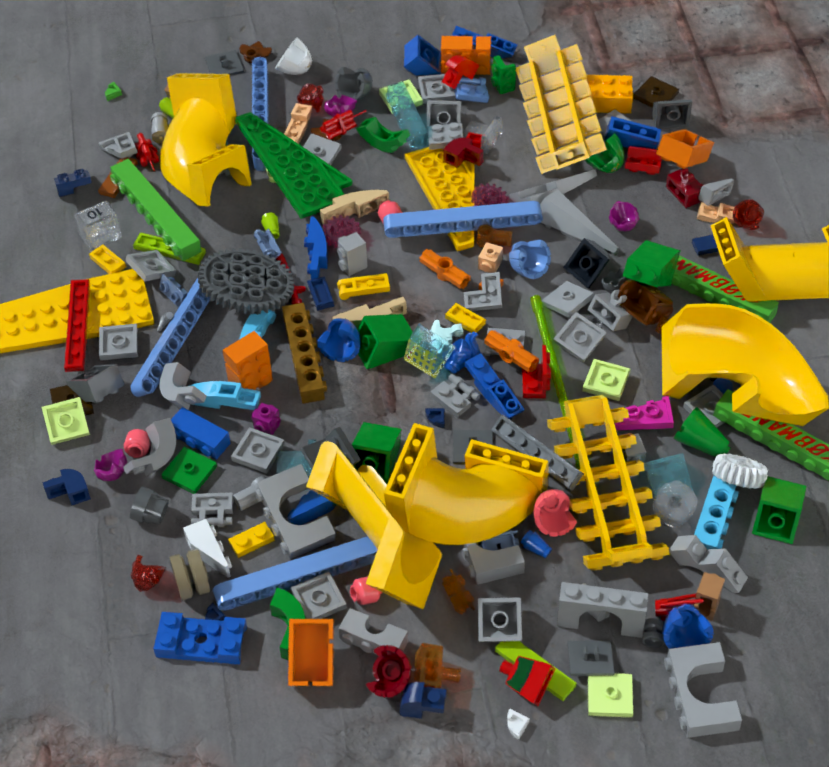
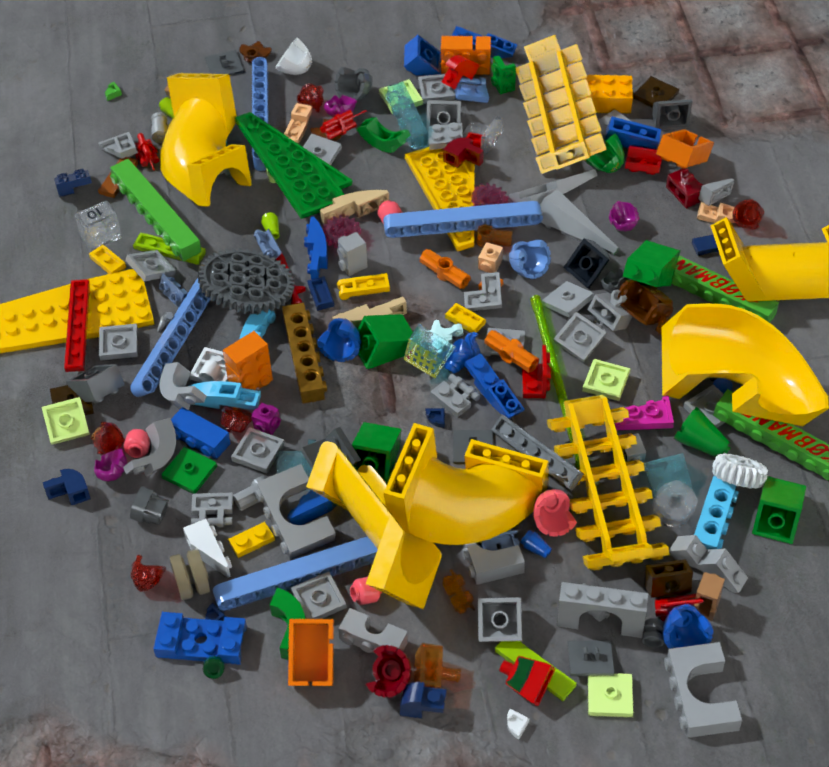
(107, 438): none -> clear red helmet
(209, 367): none -> white plate
(213, 667): none -> dark green tile
(235, 419): none -> clear red piece
(668, 578): none -> dark brown brick

